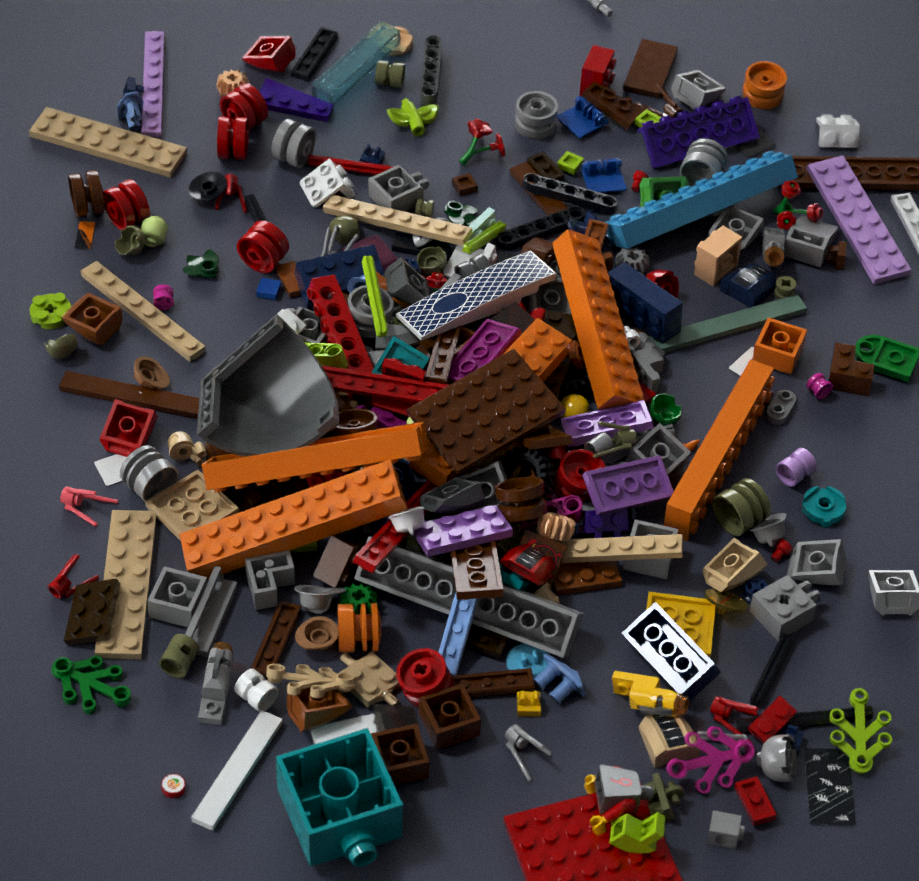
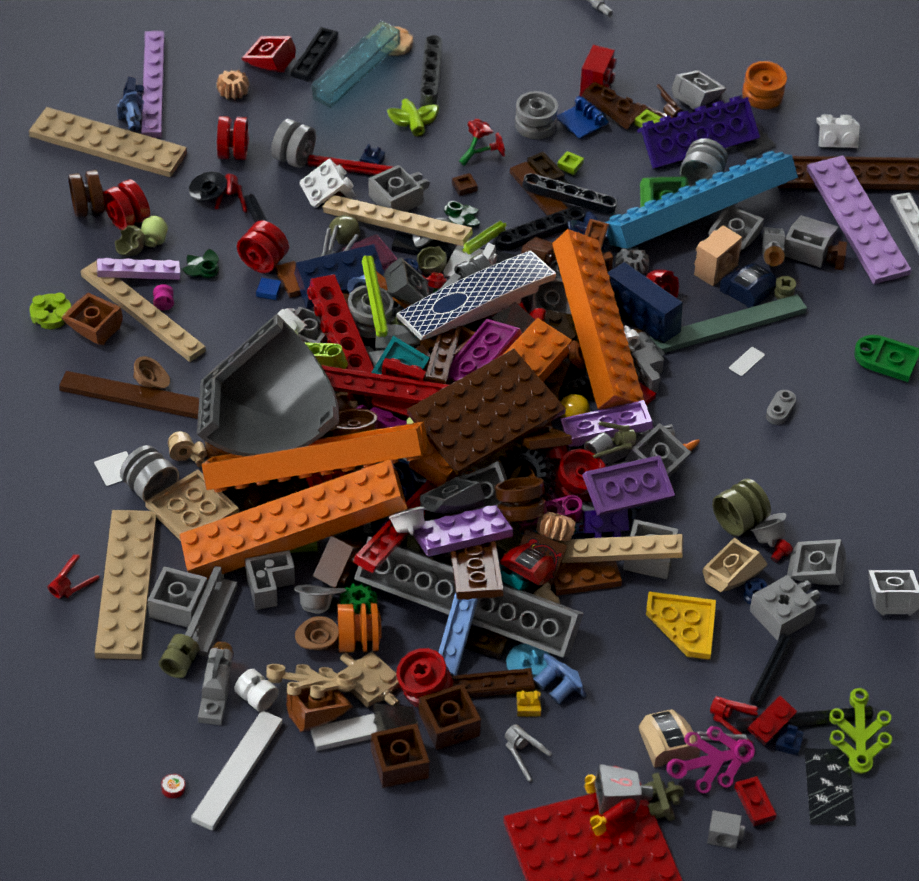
(62, 347): olive hair -> none
(73, 497): coral plant -> none
(84, 235): sticker -> none
(88, 681): green plant -> none
(92, 612): dark brown plate -> none
(127, 428): red slope -> none
(138, 268): none -> lavender plate
(244, 102): red wheel -> none
(276, 636): reddish brown tile -> none
(294, 102): dark purple wing -> none
(340, 798): teal brick -> none
(391, 74): olive wheel -> none
(425, 208): olive wheel -> none
(483, 222): light aqua plate -> none
(603, 177): blue hinge -> none
(637, 178): red piece -> none
(637, 835): lime brick -> none
(648, 696): yellow plate -> none
(650, 68): reddish brown tile -> none
(664, 409): green hair -> none
(671, 652): brick -> none
(719, 449): orange brick -> none
(725, 601): clear yellow piece -> none
(778, 758): light grey cylinder -> none
(779, 345): orange brick -> none
(785, 212): red plant -> none
(796, 467): lavender wheel -> none
(819, 386): dark pink wheel -> none
(824, 515): teal plate -> none
(848, 374): reddish brown brick -> none

